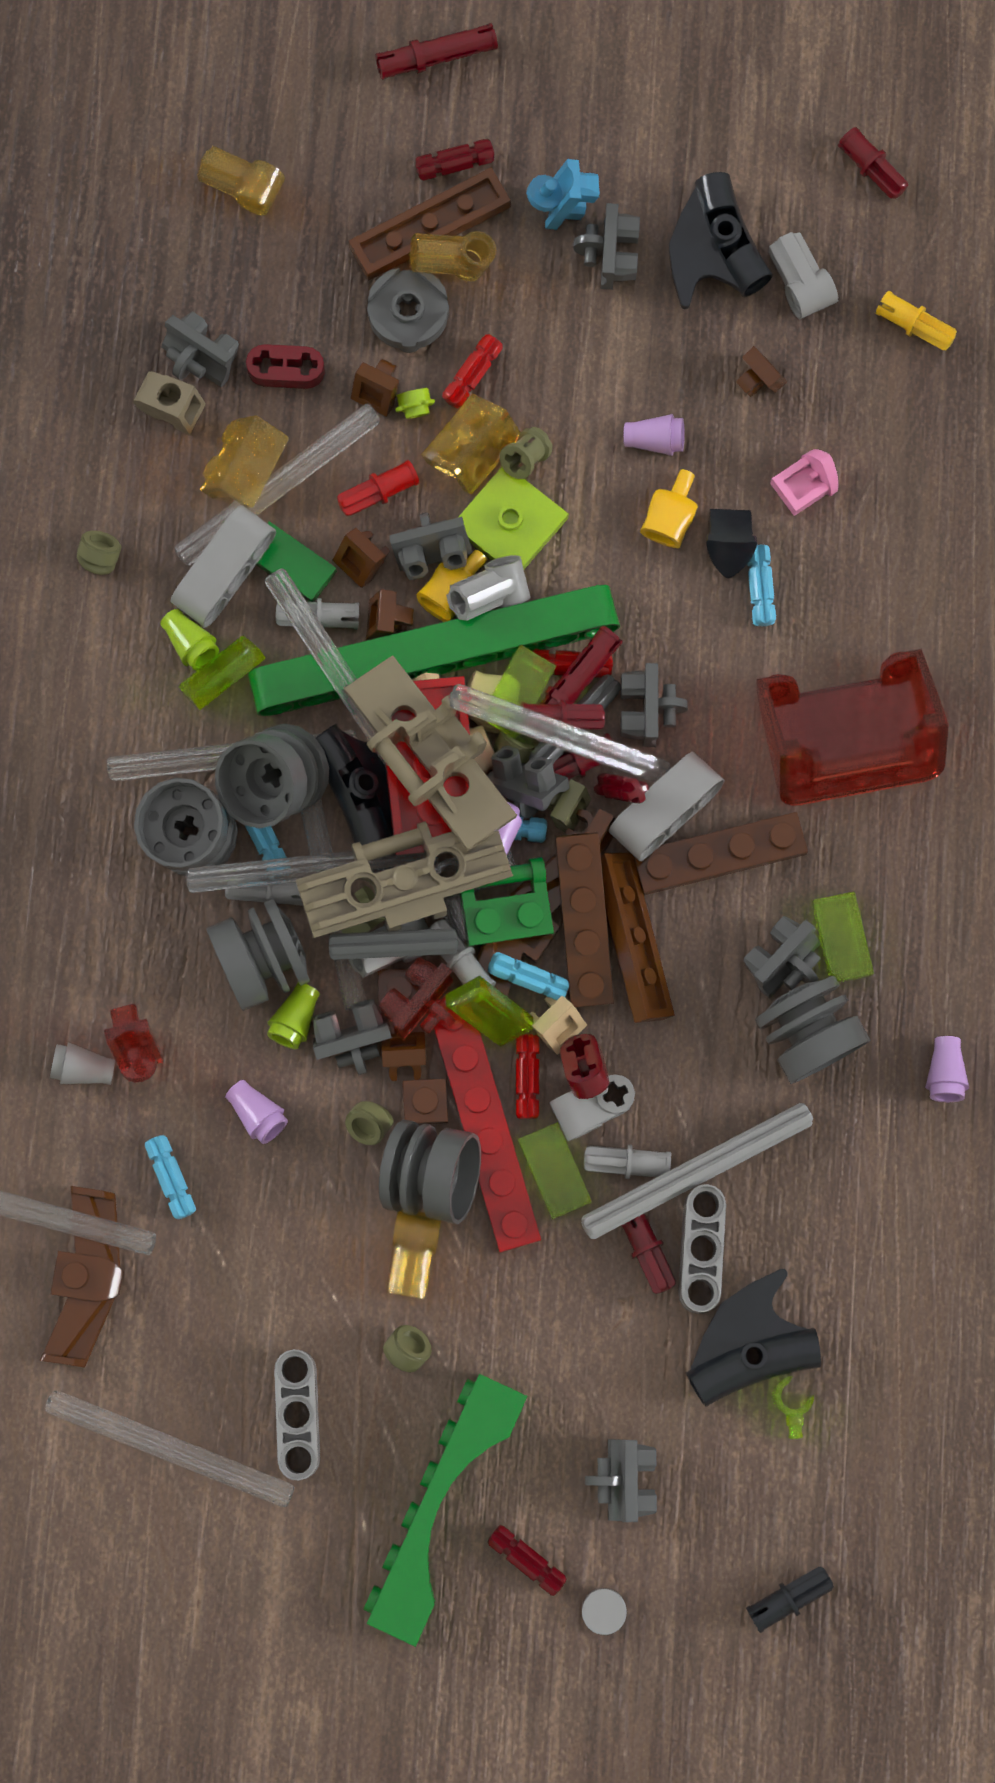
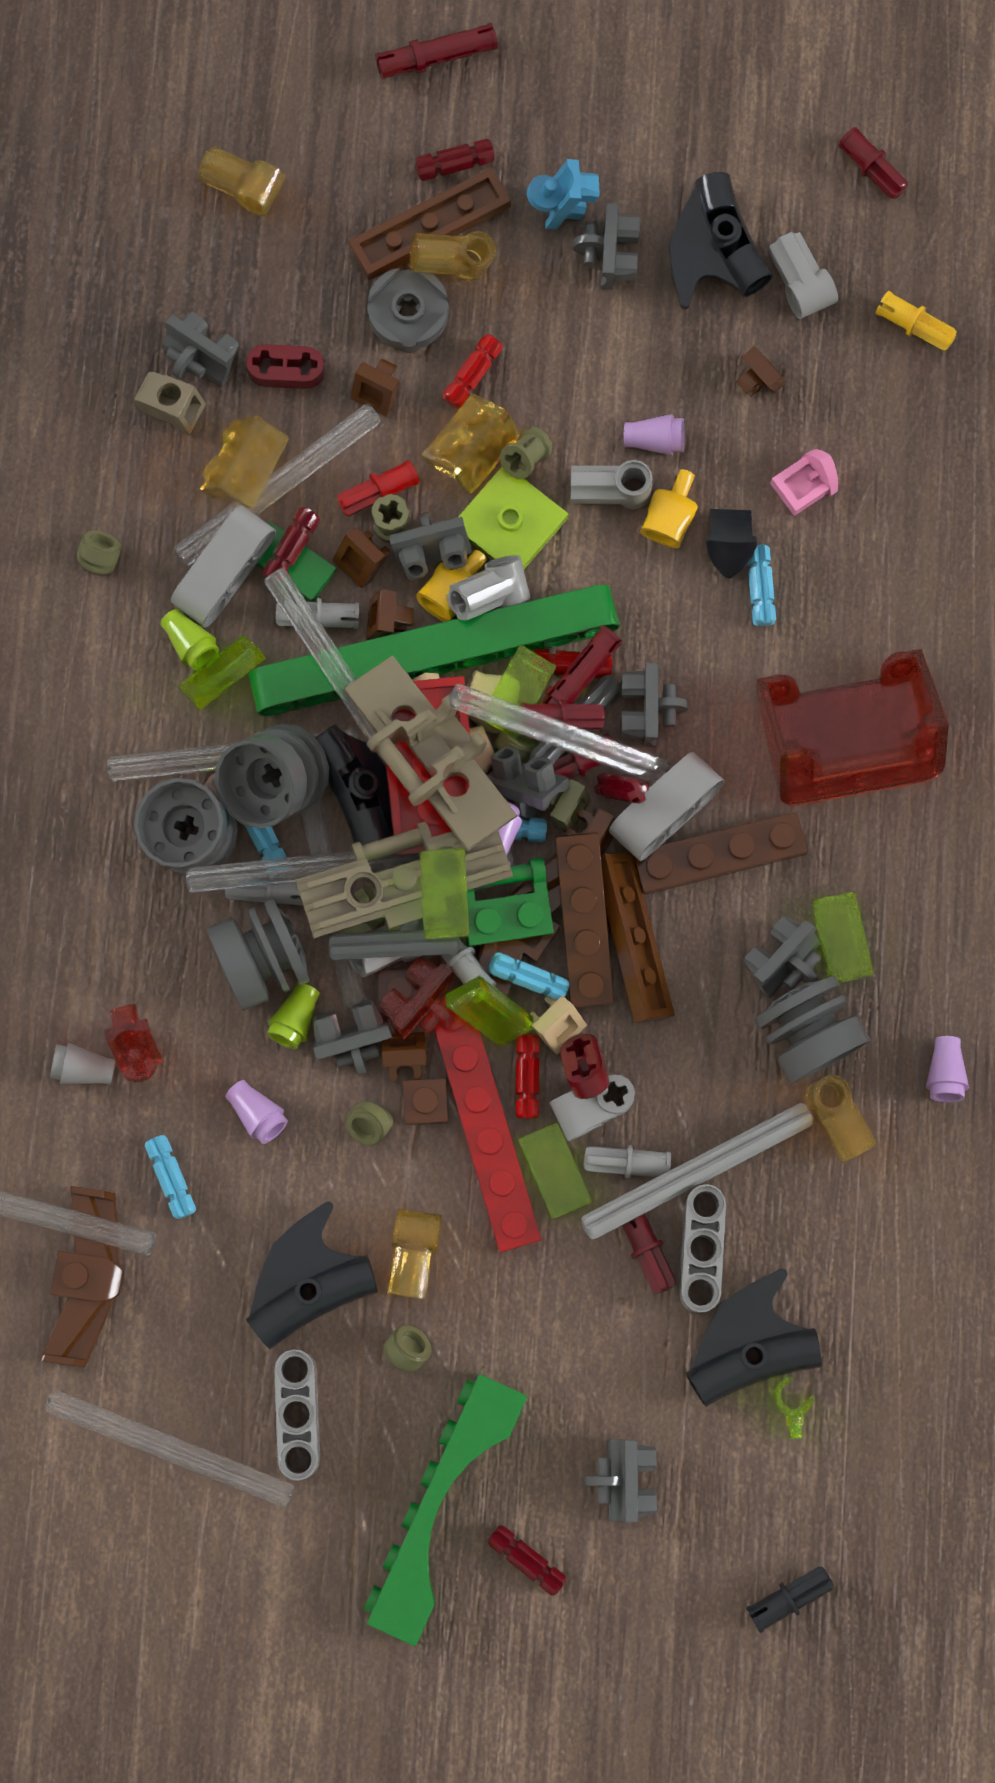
(292, 541): none -> dark red axle
(303, 1260): none -> black pin
(383, 509): none -> olive bush
(414, 403): lime plate -> none
(430, 1171): dark grey wheel -> none
(444, 893): none -> clear neon green tile
(604, 1611): light grey tile -> none
(606, 483): none -> light grey piece
(843, 1121): none -> clear yellow piece

